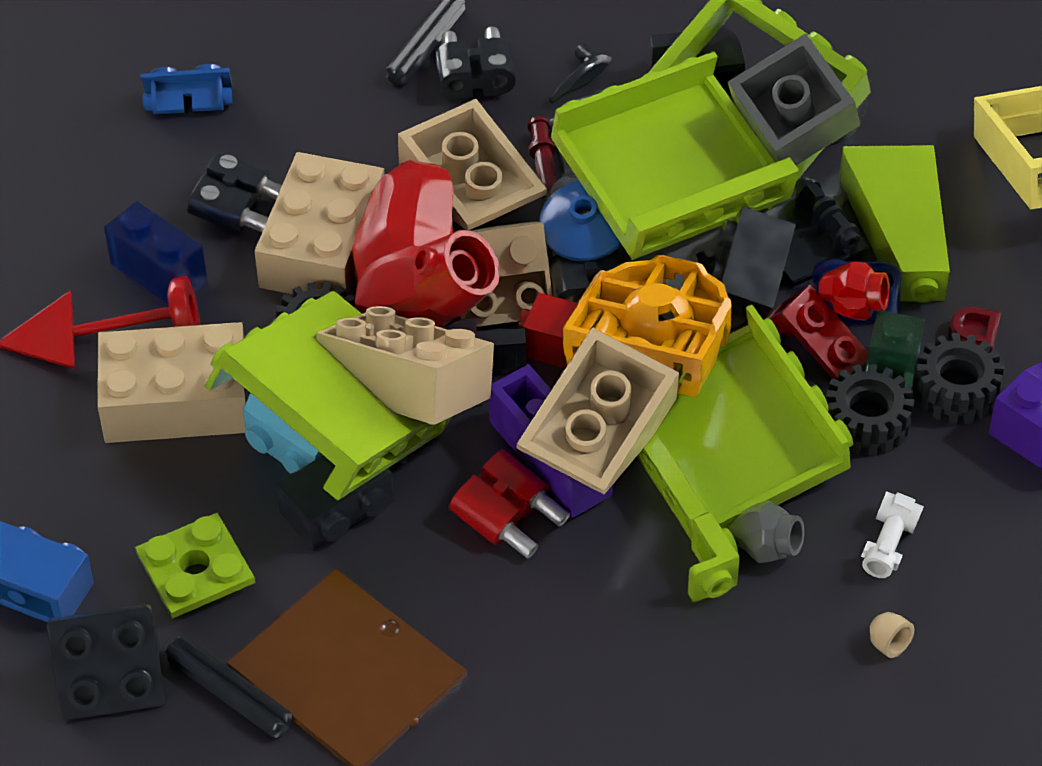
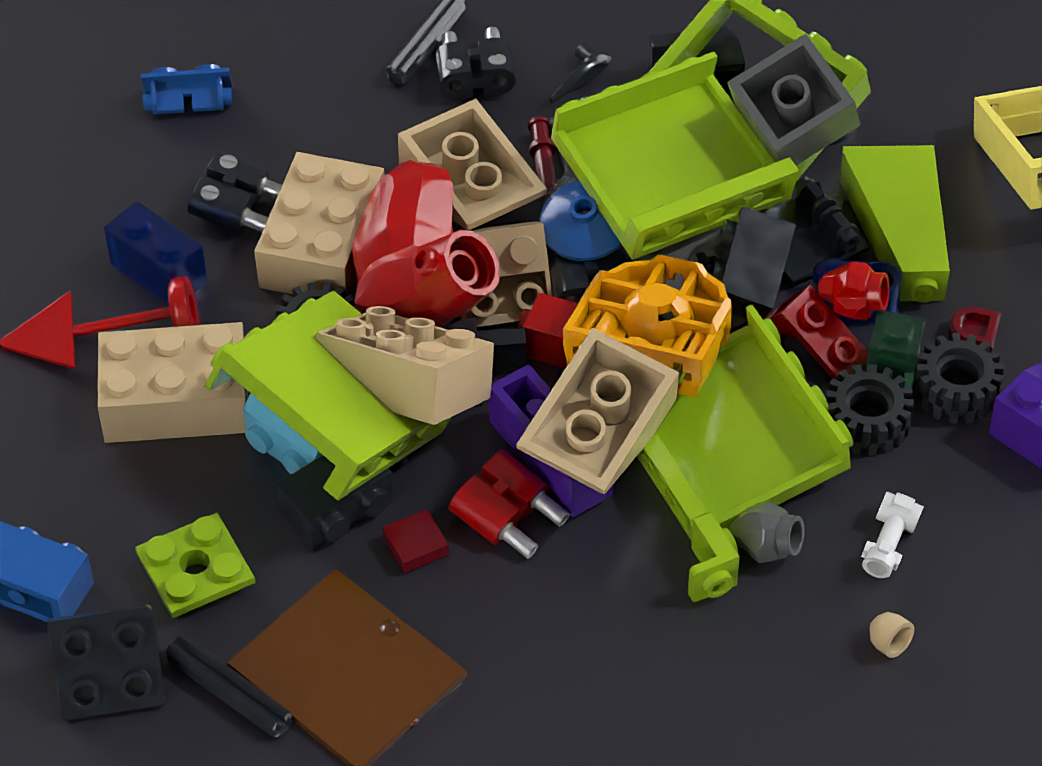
(415, 541): none -> dark red tile

